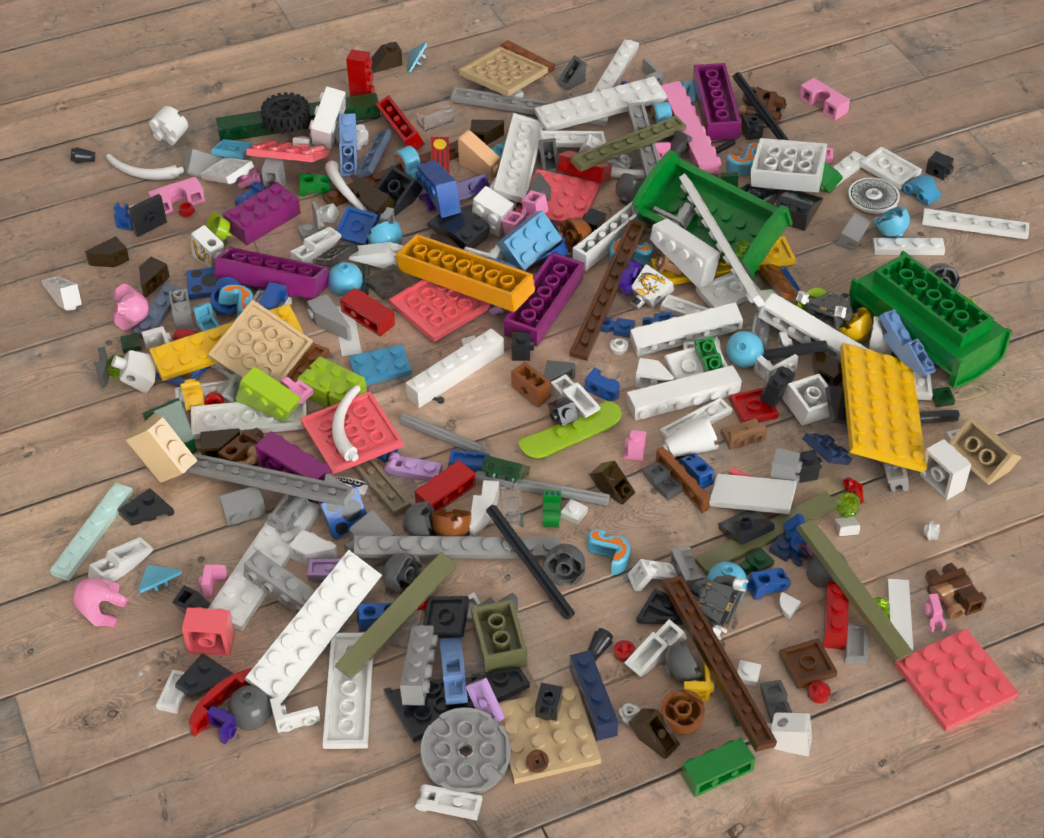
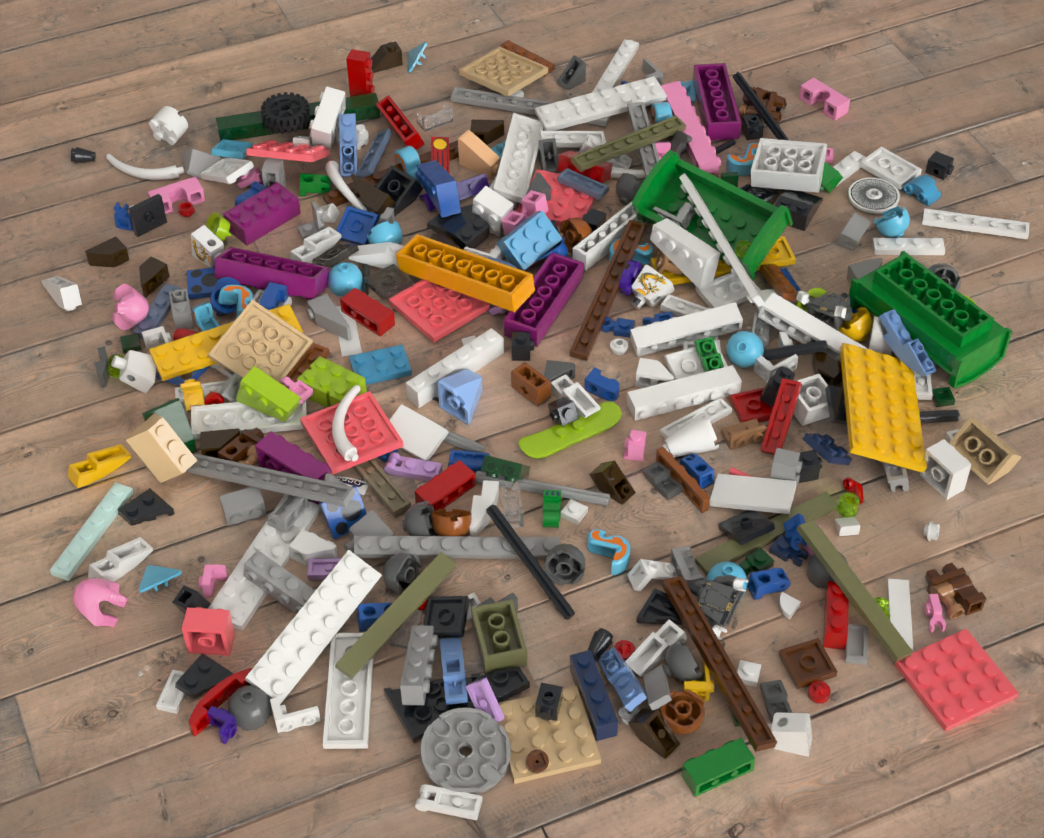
(98, 465): none -> yellow slope
(419, 434): none -> white tile
(460, 394): none -> light blue slope
(583, 184): none -> sand blue tile
(622, 678): none -> medium blue slope
(657, 687): none -> light grey tile
(781, 416): none -> red plate
(861, 269): none -> light grey slope

